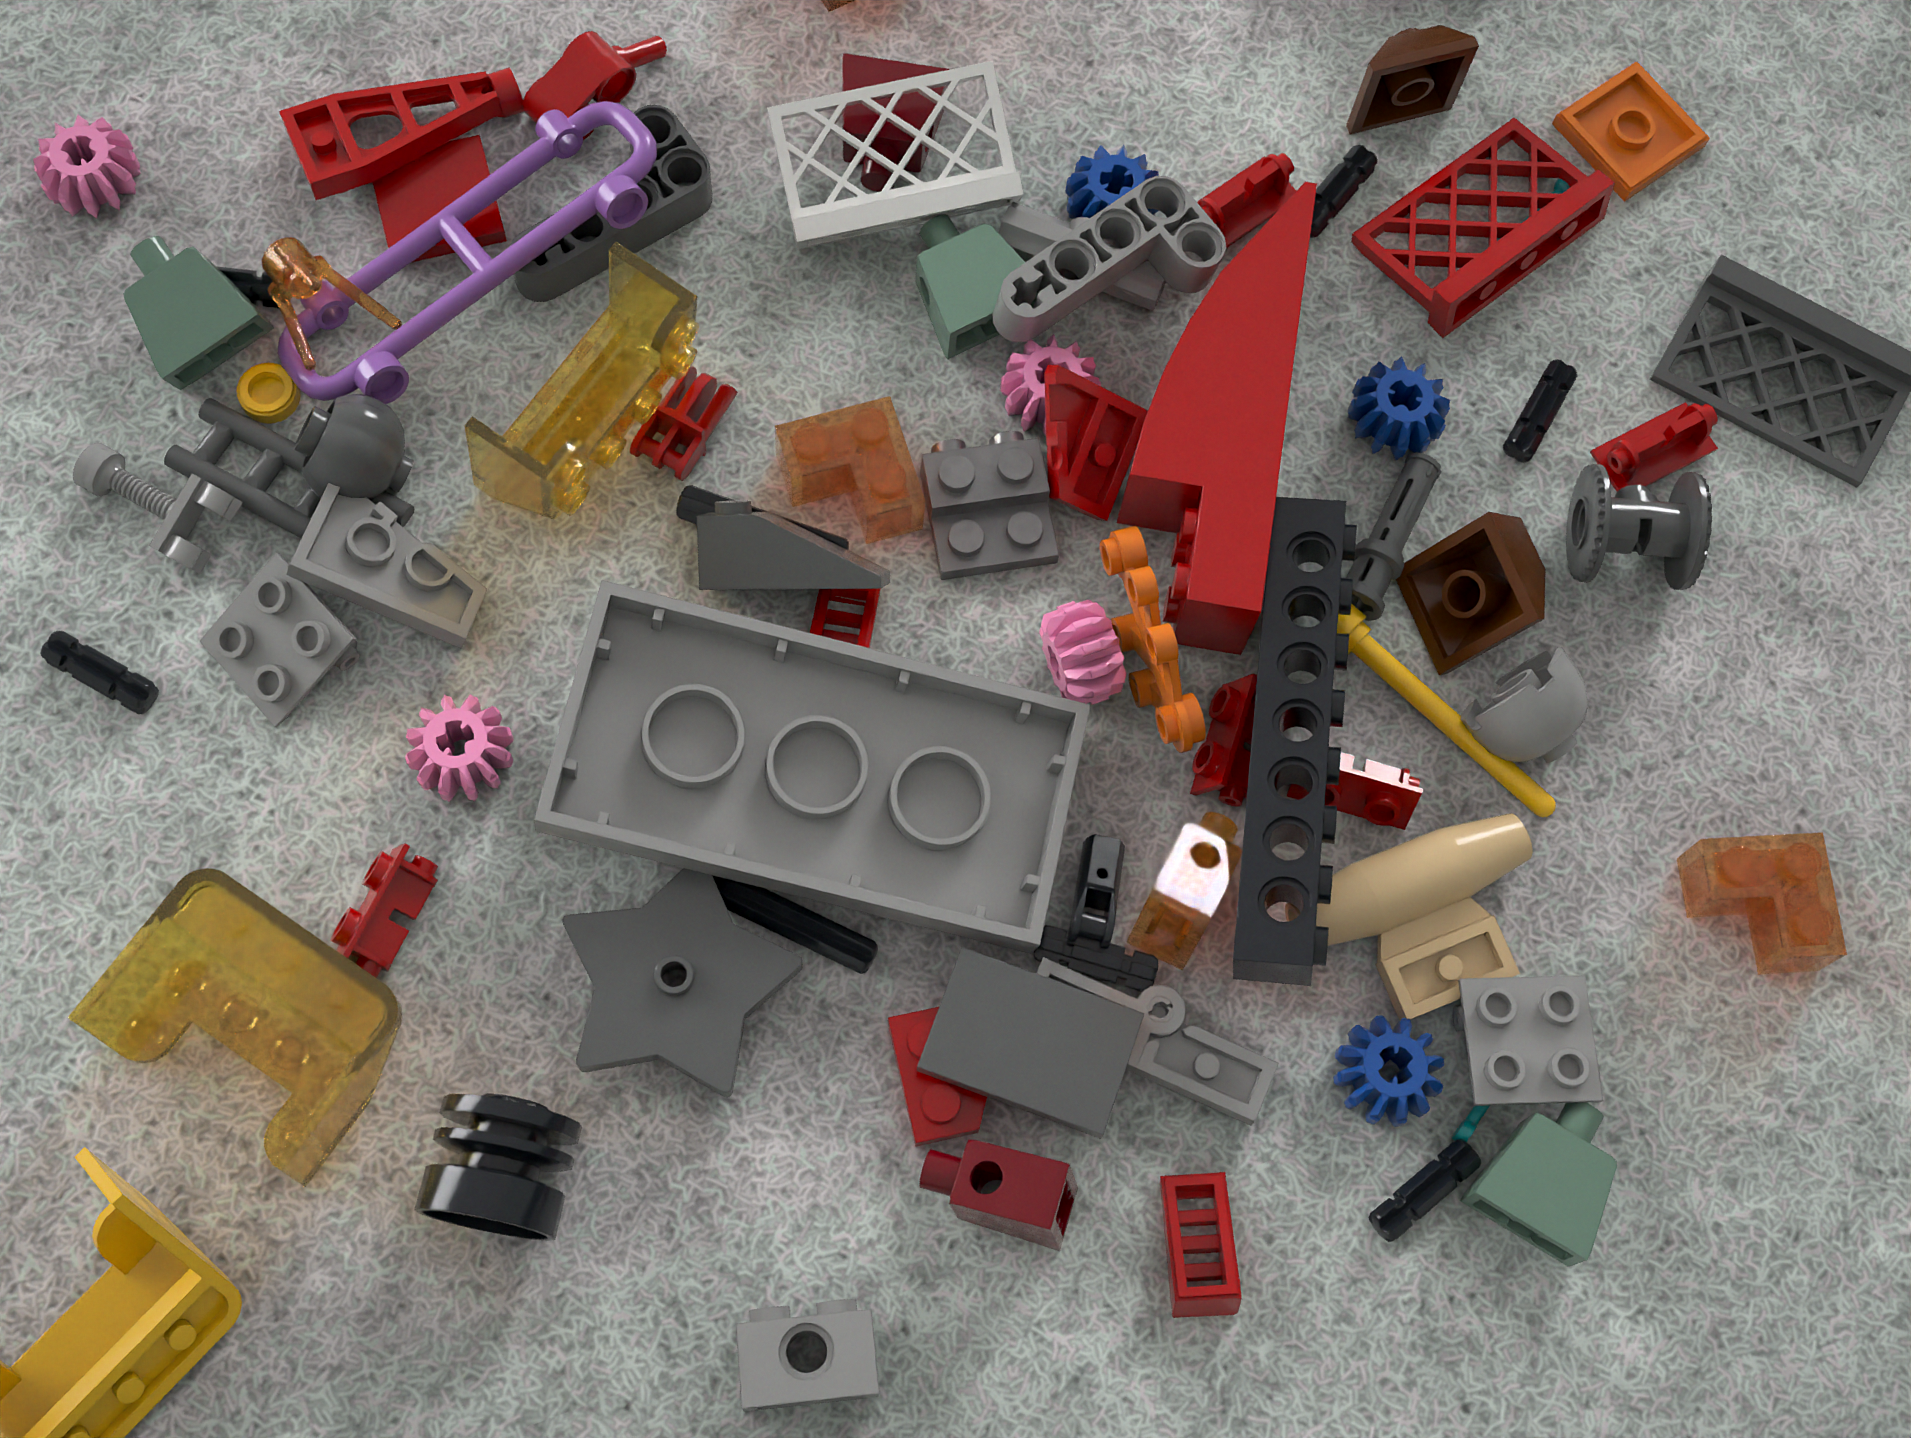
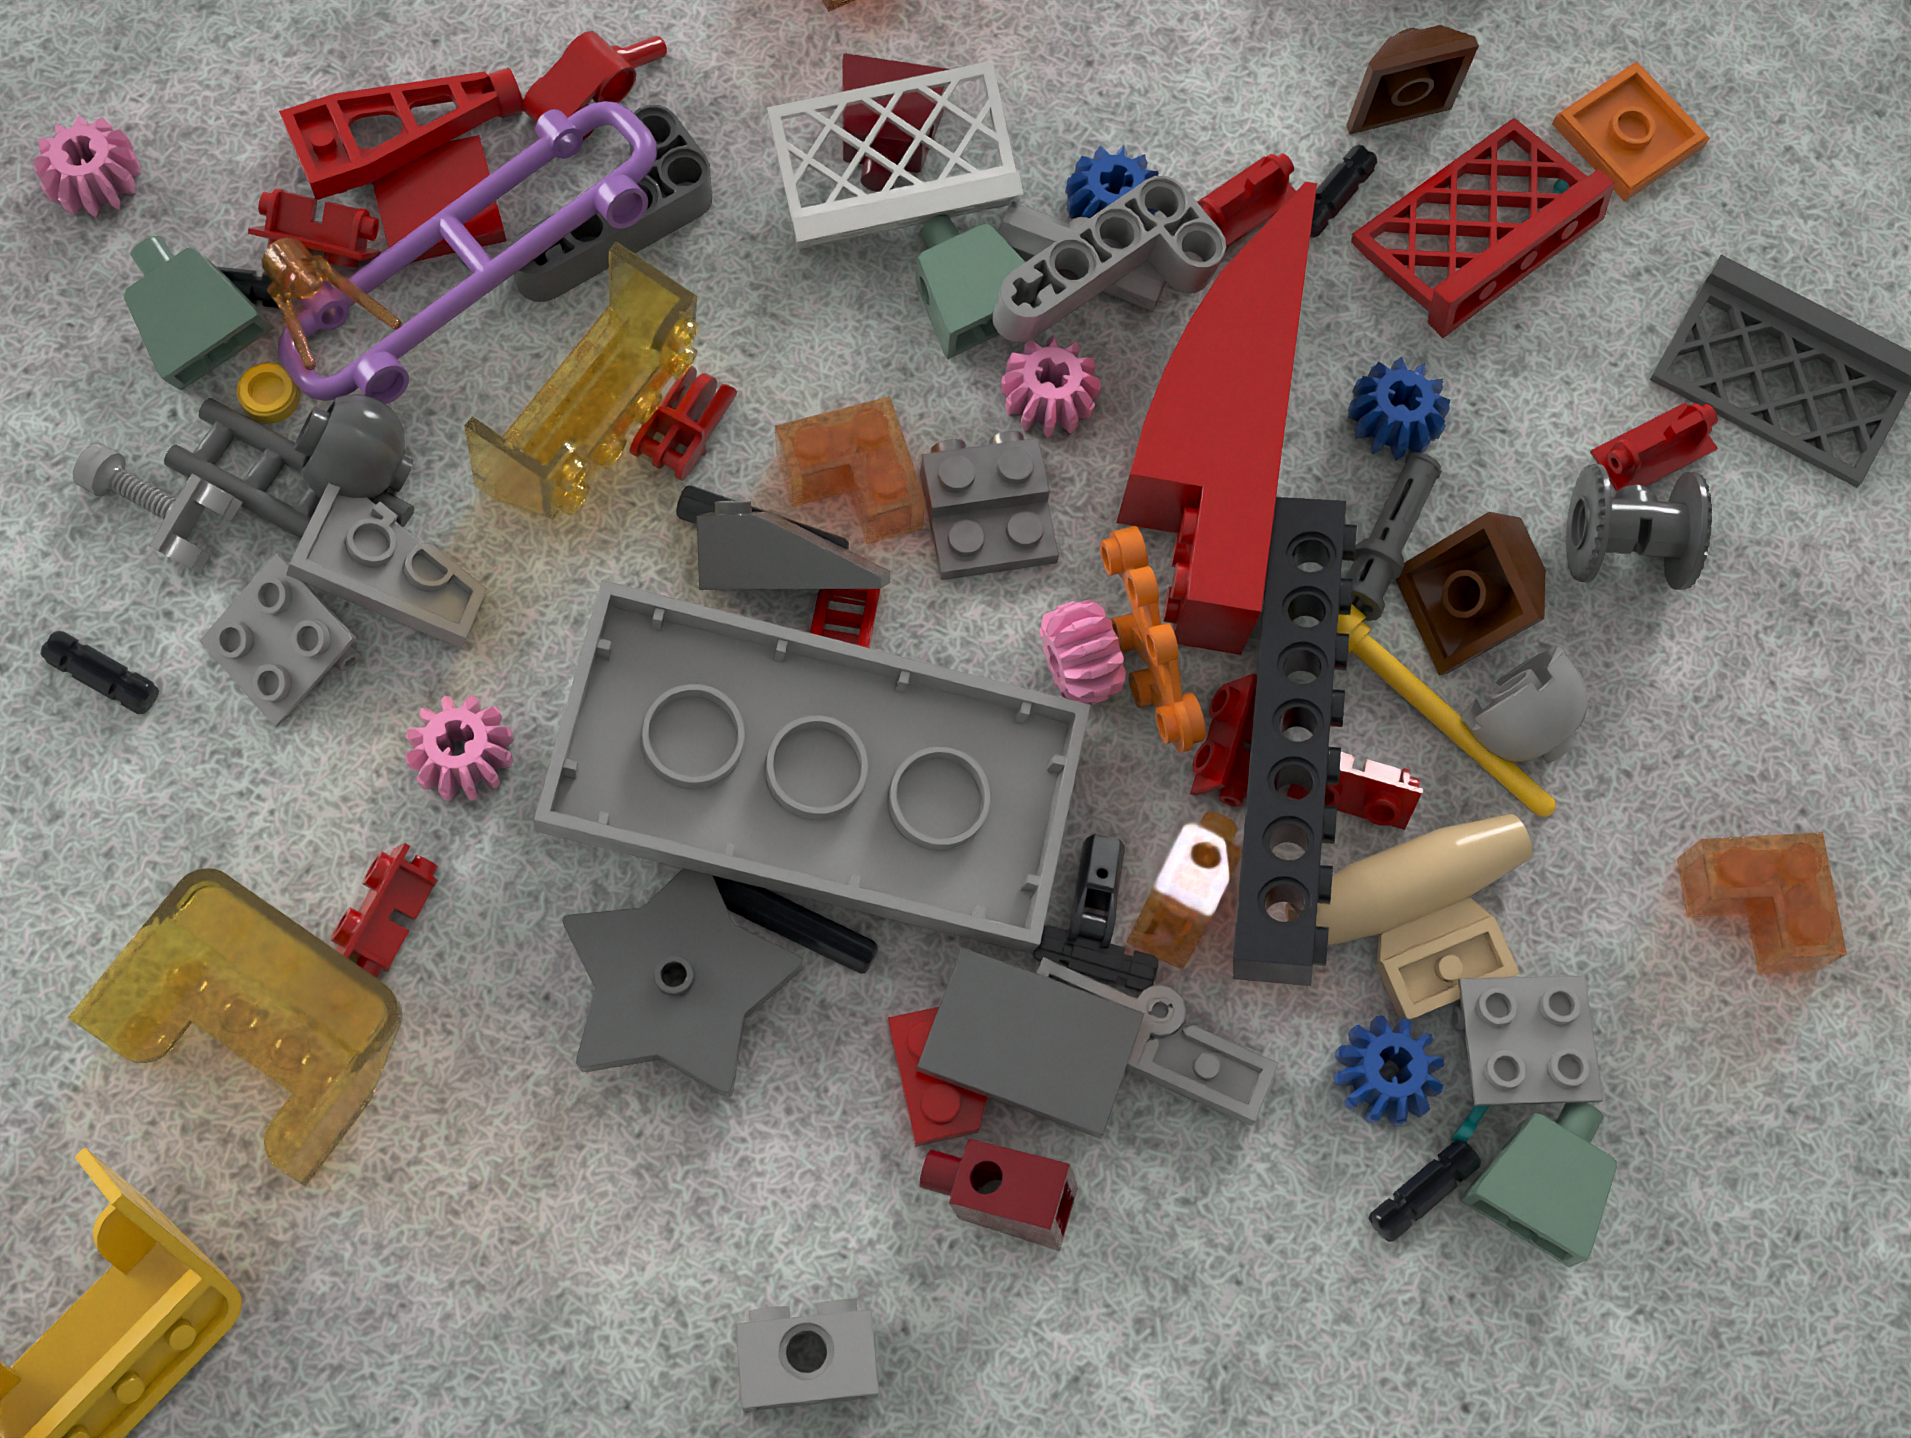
(339, 235): none -> red hinge
(499, 1166): black wheel -> none
(1088, 441): red wing -> none
(1200, 1300): red slope -> none
(1540, 411): black axle -> none

